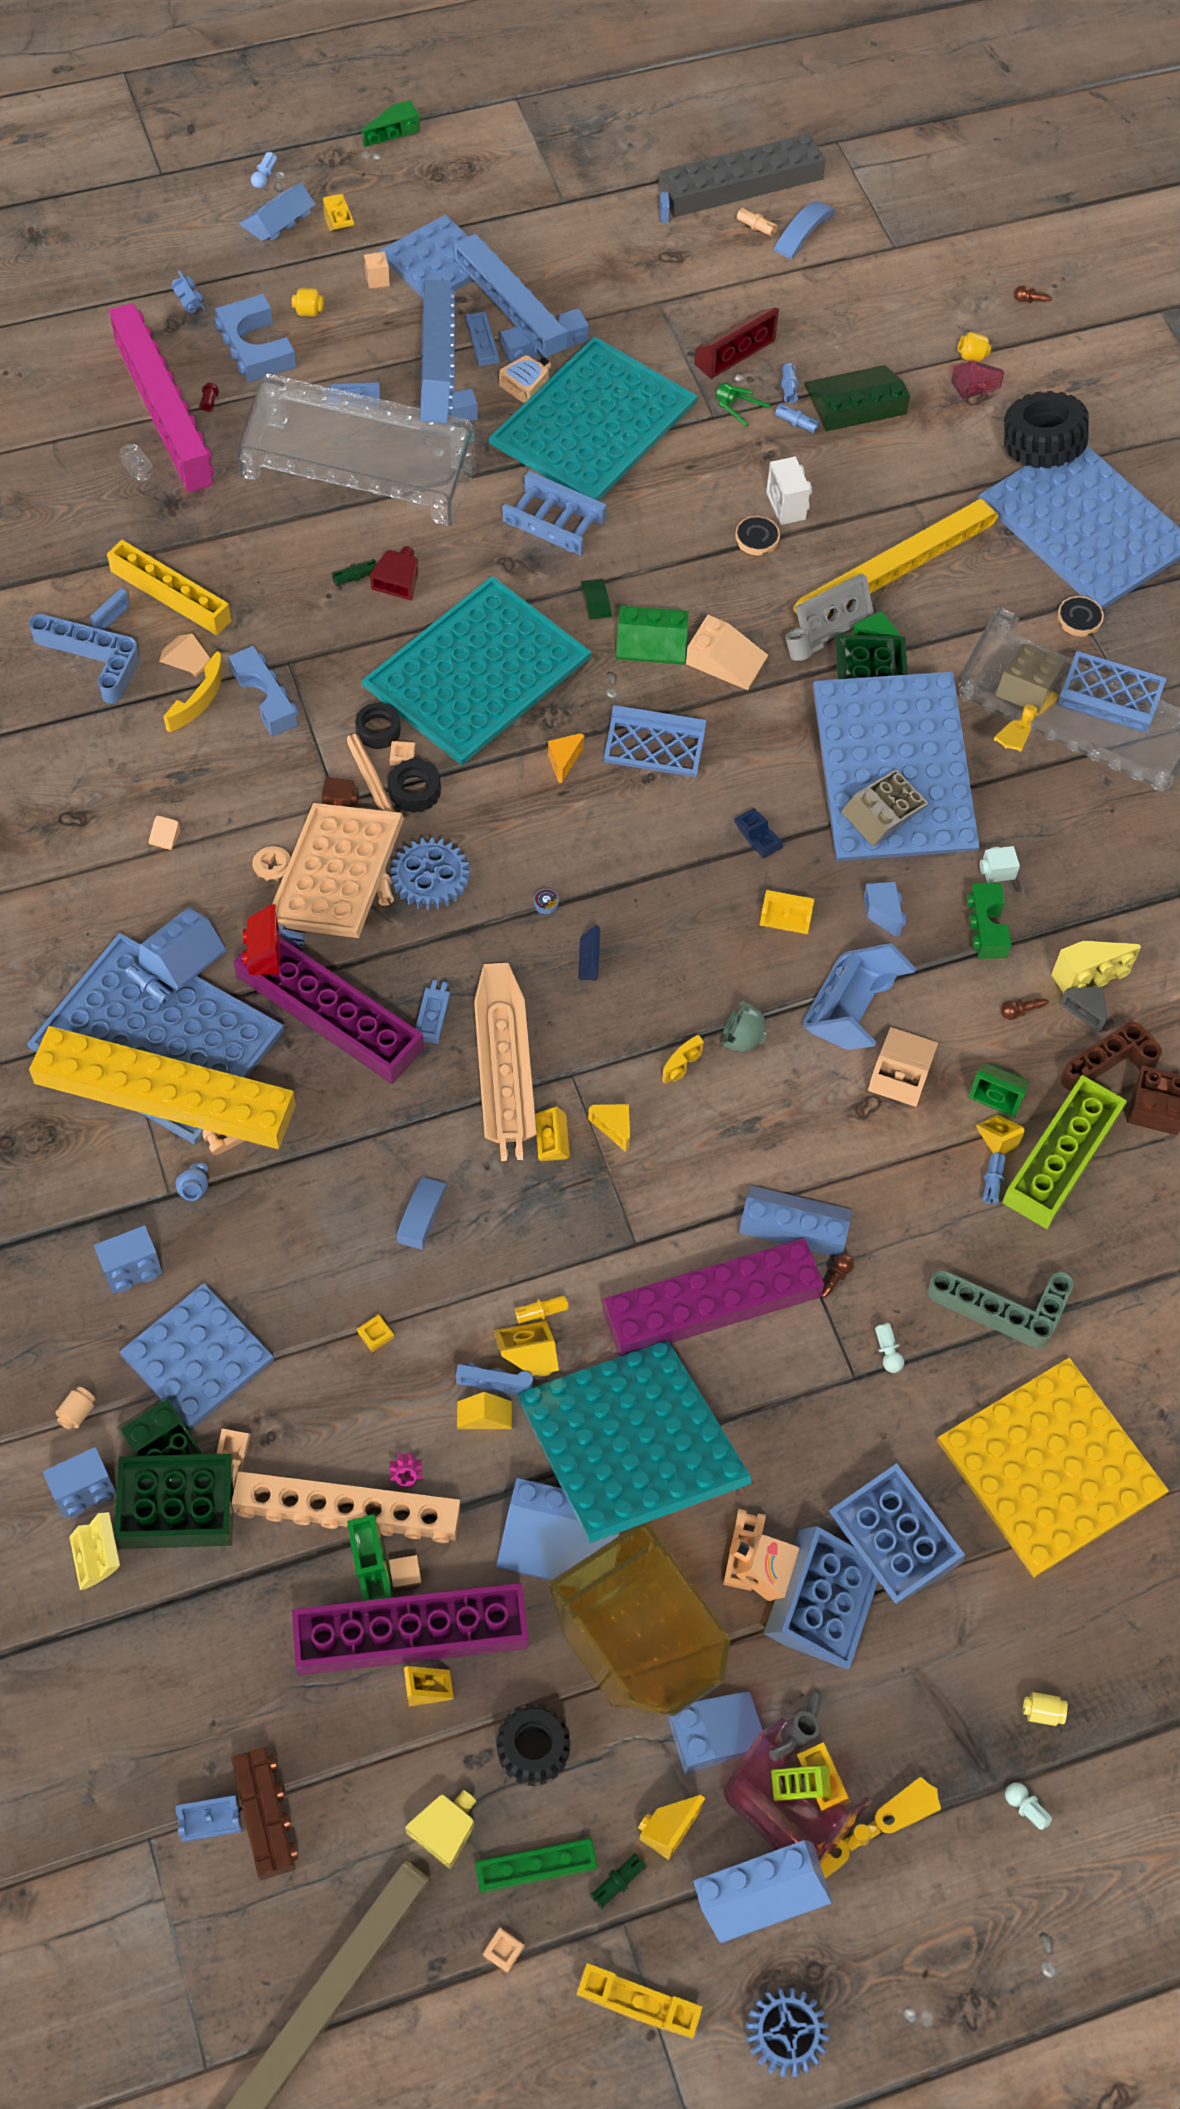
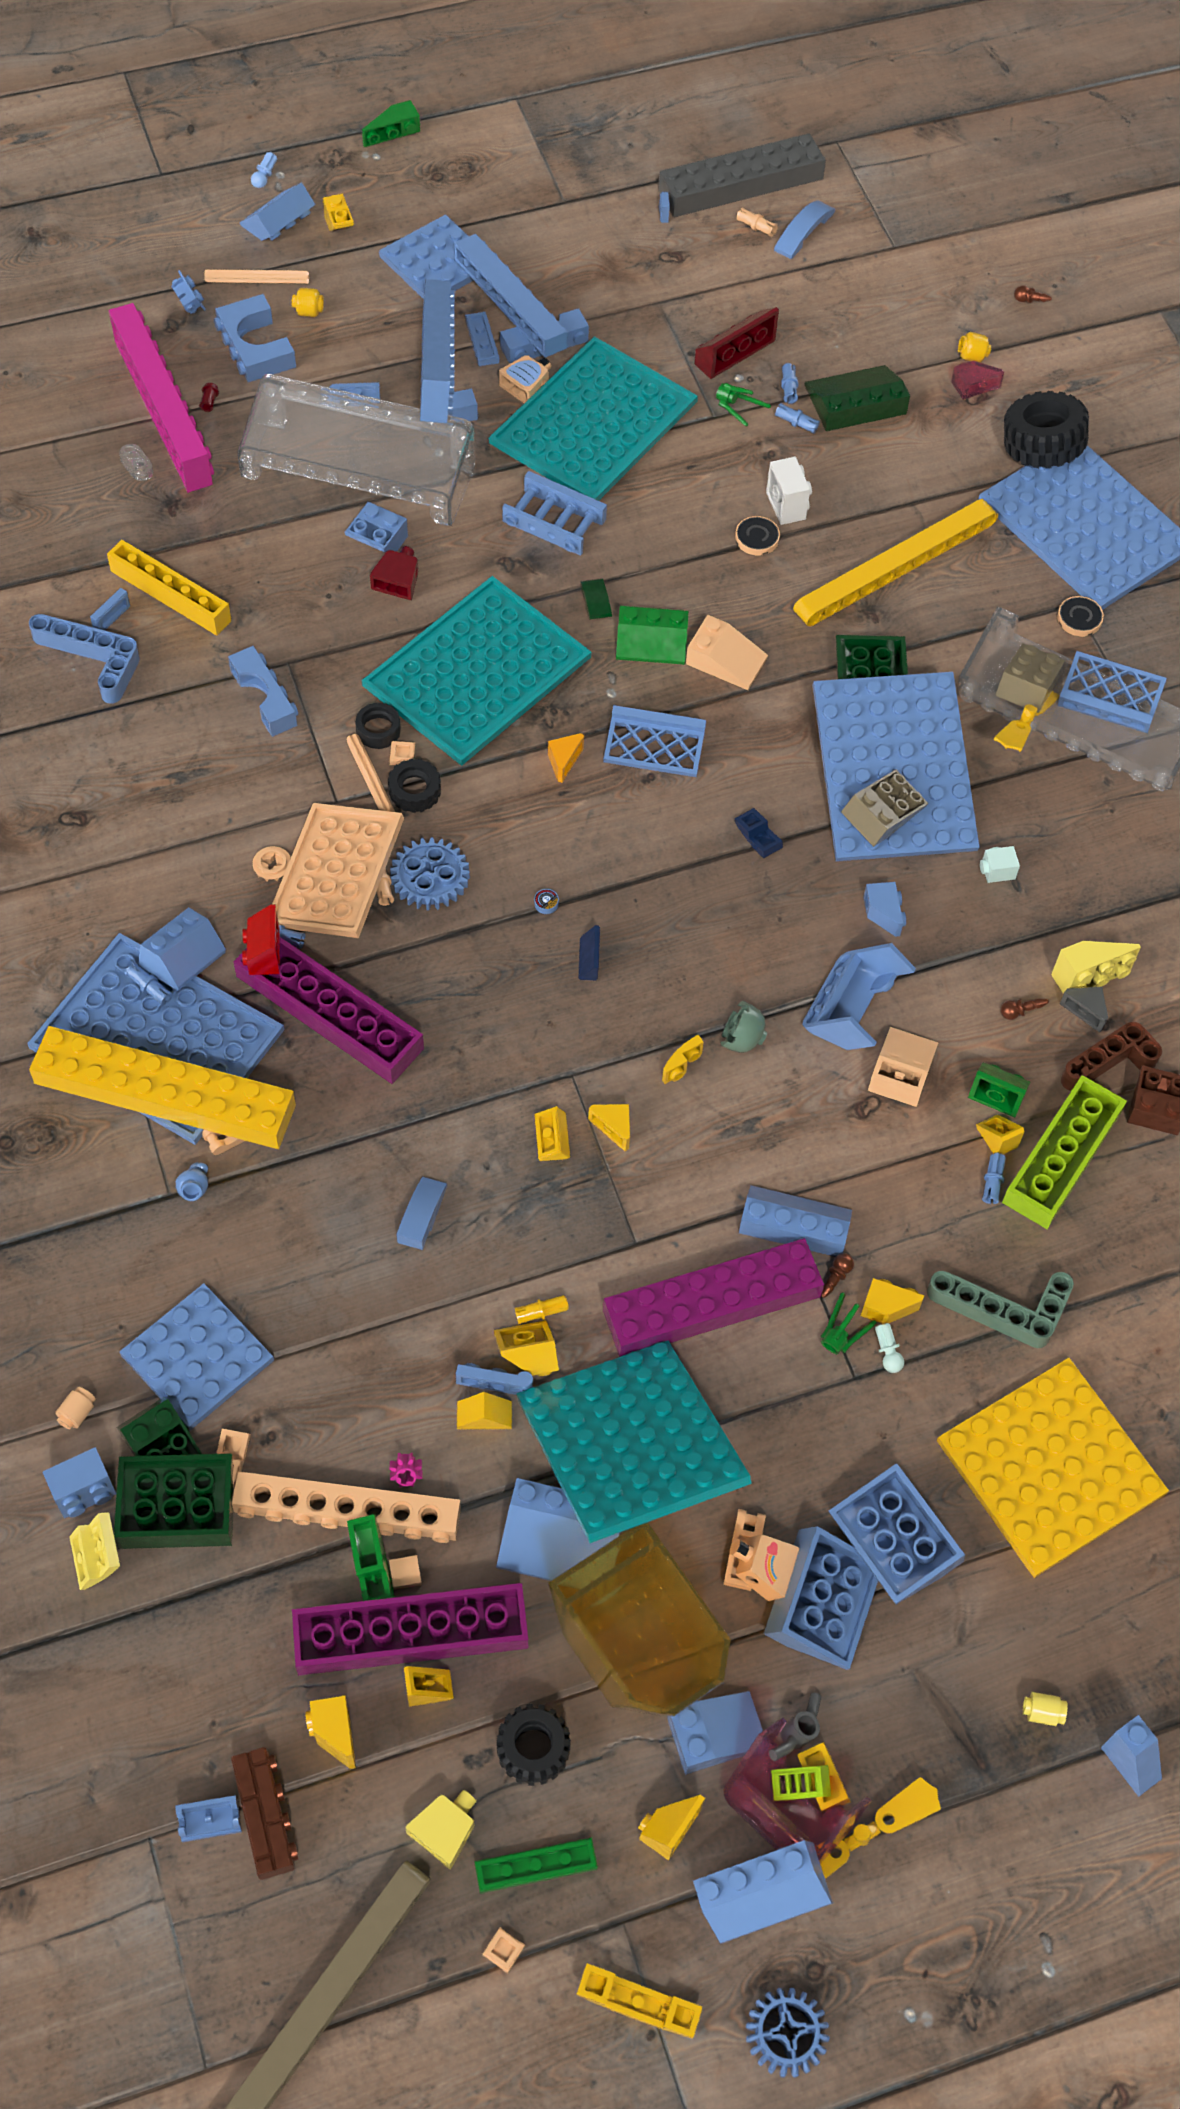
(128, 1259): medium blue brick -> none
(164, 832): light nougat slope -> none
(183, 713): yellow slope -> none
(185, 654): light nougat slope -> none
(256, 276): none -> light nougat axle
(332, 1728): none -> yellow slope
(340, 792): copper brick -> none
(353, 572): dark green pin -> none
(375, 1333): yellow tile -> none
(376, 270): light nougat brick -> none
(379, 528): none -> medium blue slope
(433, 1012): medium blue hinge -> none
(504, 1059): light nougat hinge -> none
(618, 1880): dark green pin -> none
(787, 912): yellow hinge -> none
(813, 620): light grey hinge -> none
(836, 1339): none -> green plant
(875, 626): green slope -> none
(889, 1302): none -> yellow slope
(989, 938): green arch -> none
(1018, 1796): light aqua axle -> none
(1135, 1755): none -> medium blue slope

